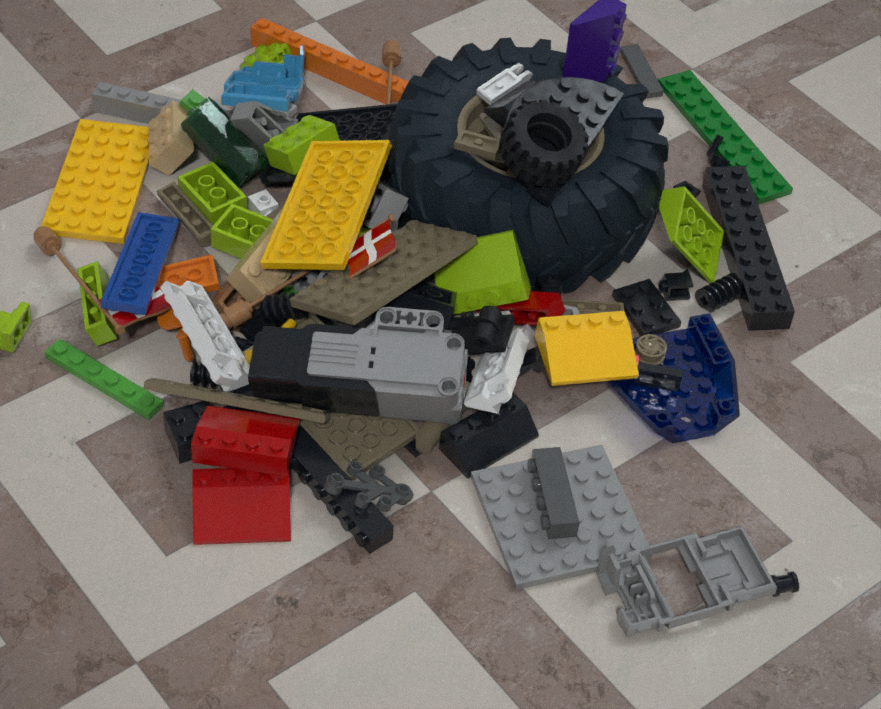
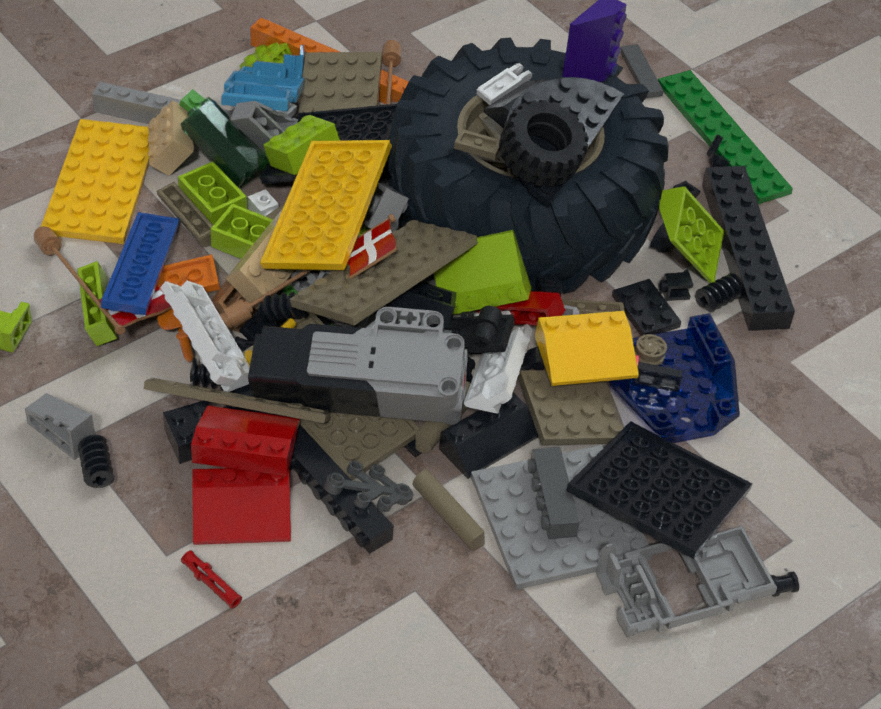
(60, 423): none -> light grey wedge
(95, 461): none -> black piece
(104, 379): bright green plate -> none
(230, 597): none -> red pin
(340, 80): none -> dark tan plate
(449, 510): none -> dark tan brick
(571, 411): none -> dark tan plate
(660, 489): none -> black plate
(661, 240): none -> black slope

